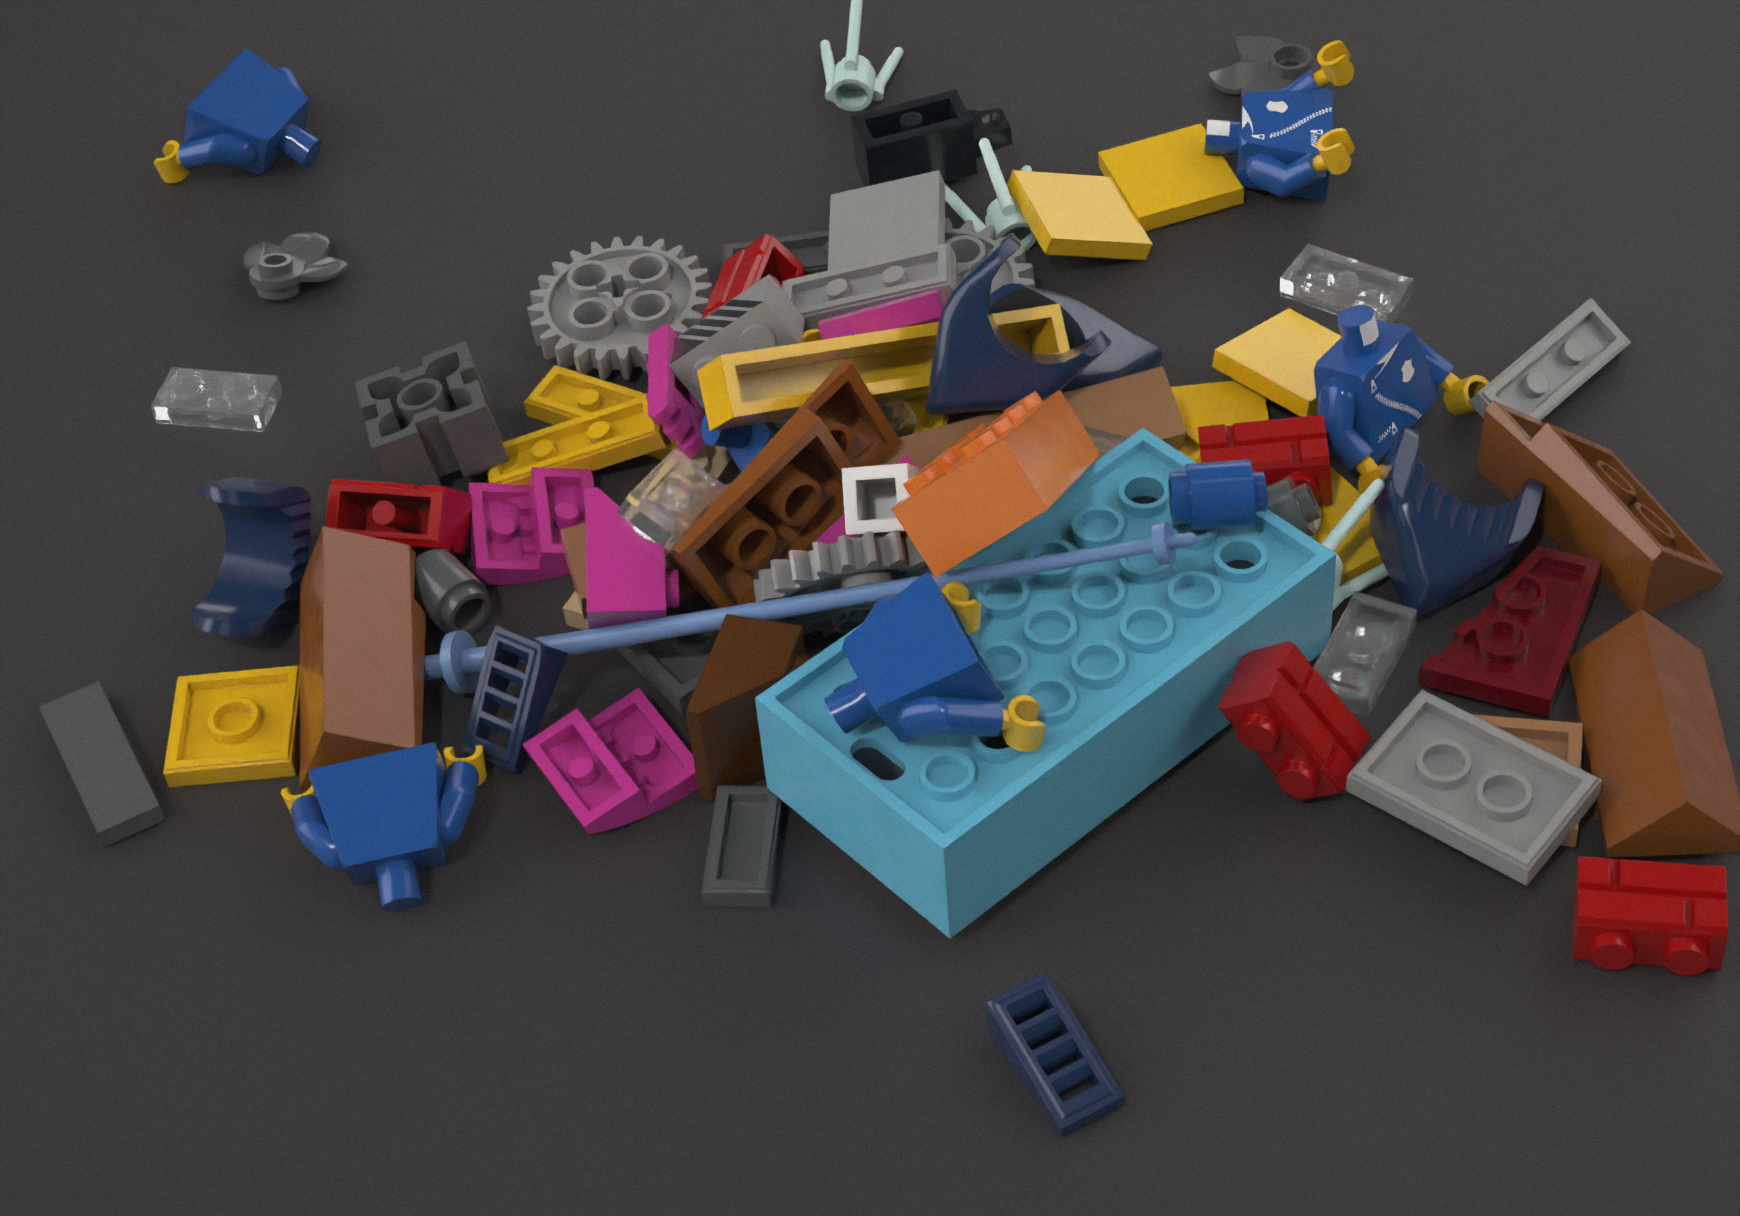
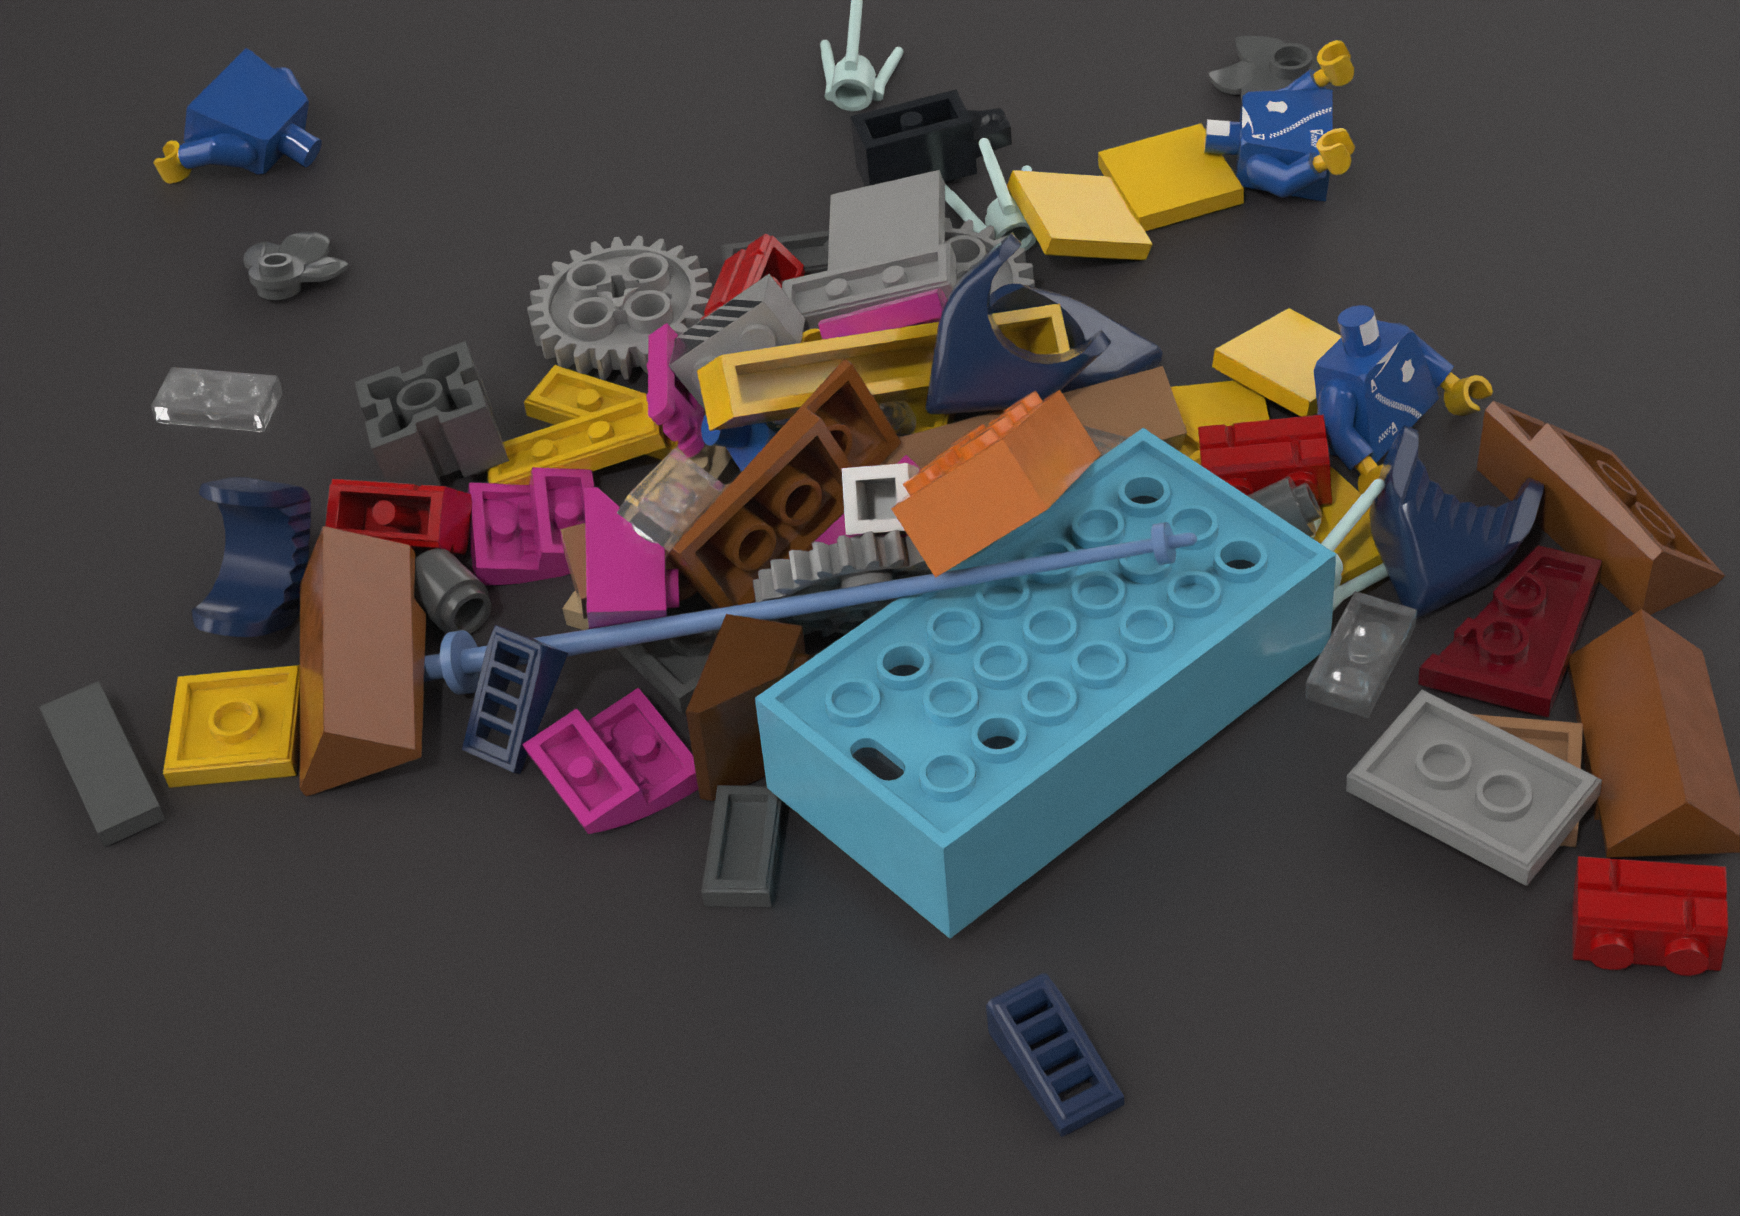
(388, 816): blue torso -> none
(927, 673): blue torso -> none
(1216, 494): blue brick -> none
(1293, 721): red brick -> none
(1340, 282): clear plate -> none
(1556, 364): light grey tile -> none

